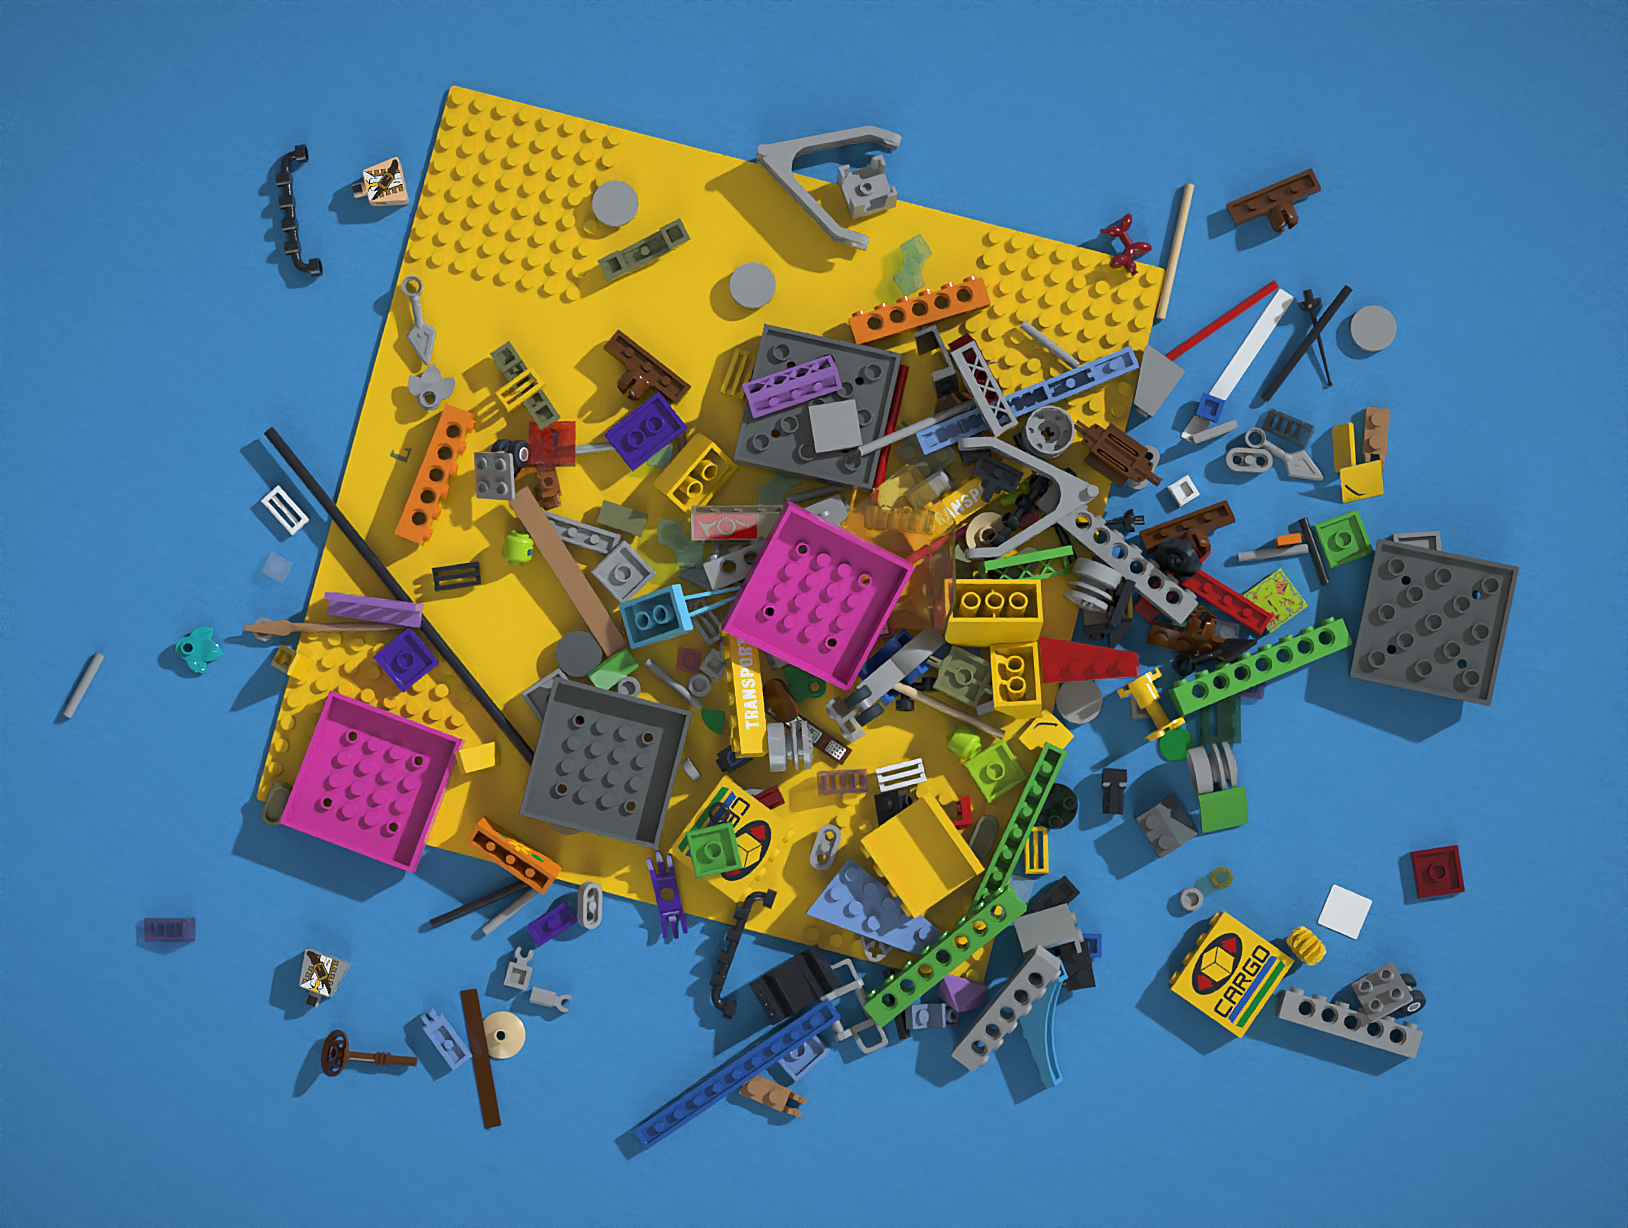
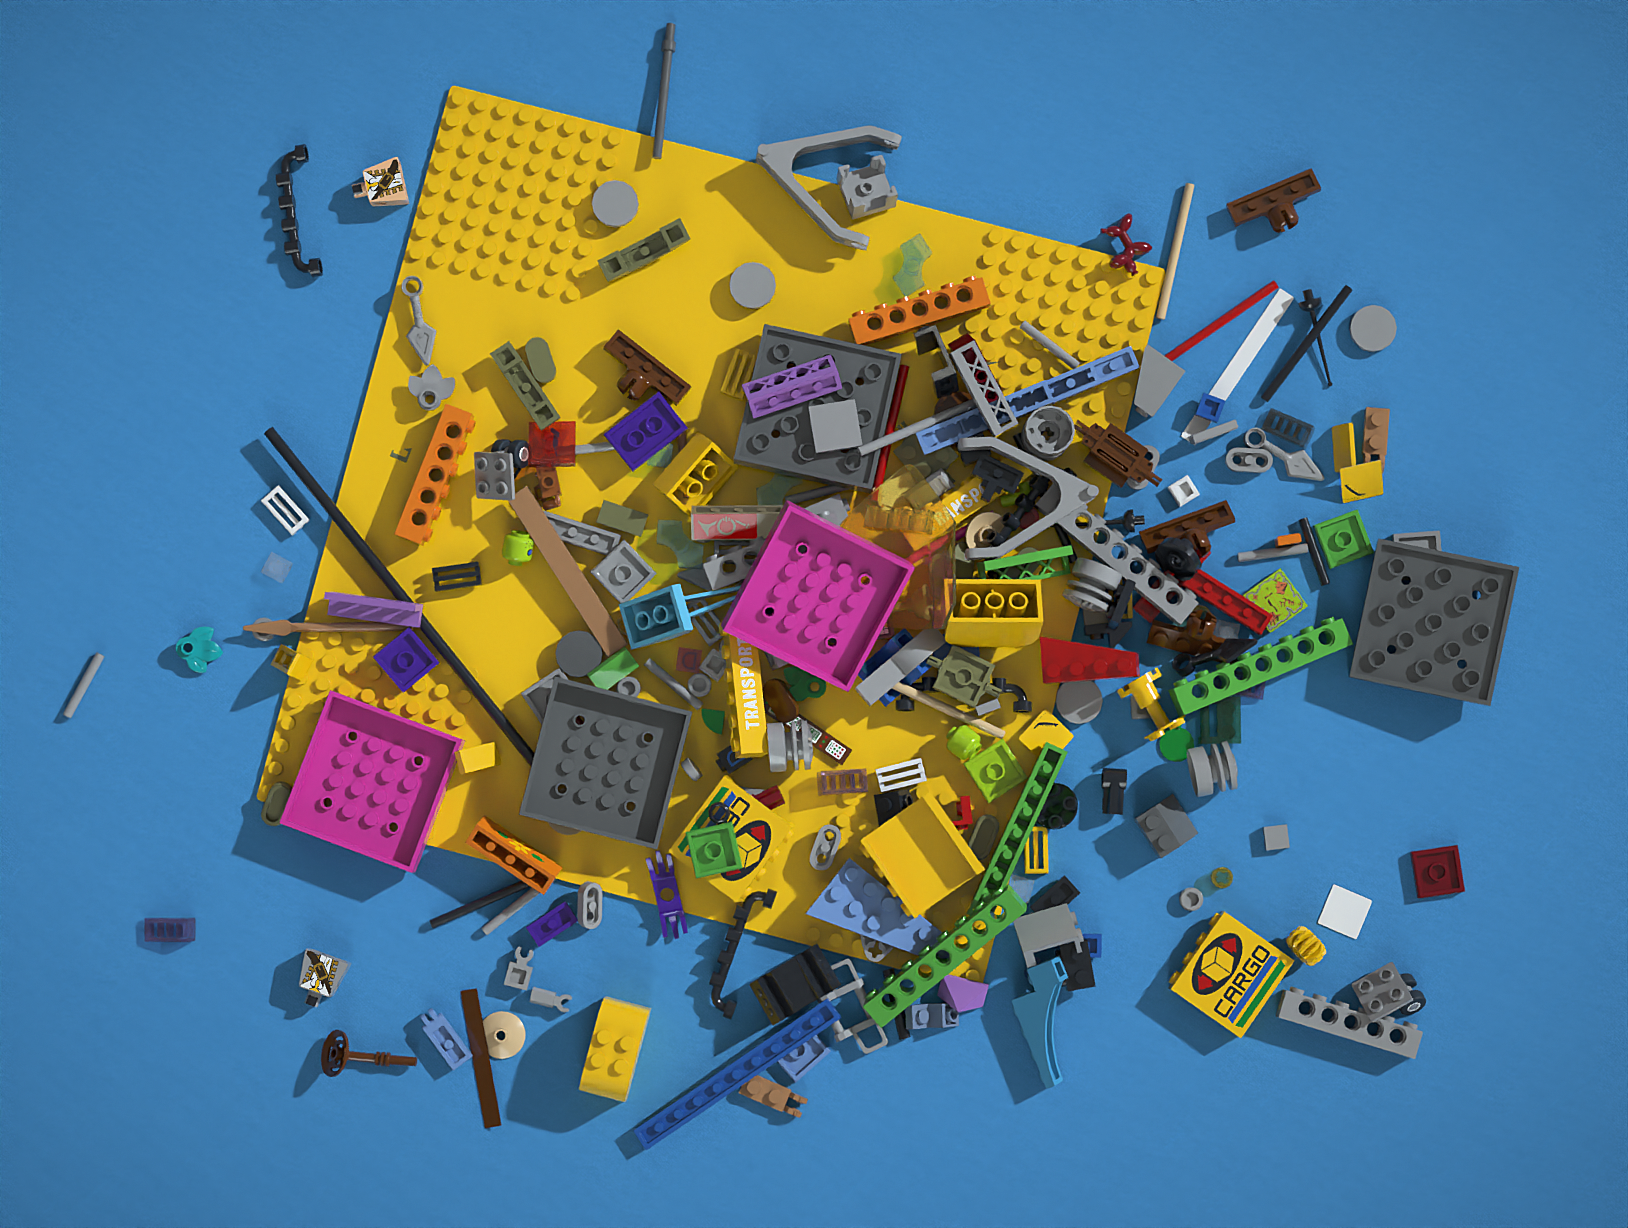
(525, 396): yellow tile -> none
(540, 360): none -> olive tile
(614, 1049): none -> yellow brick
(668, 49): none -> dark grey bar
(849, 726): light grey plate -> none
(1016, 679): yellow slope -> none
(1038, 961): light grey brick -> none
(1223, 809): bright green tile -> none
(1276, 837): none -> light grey tile

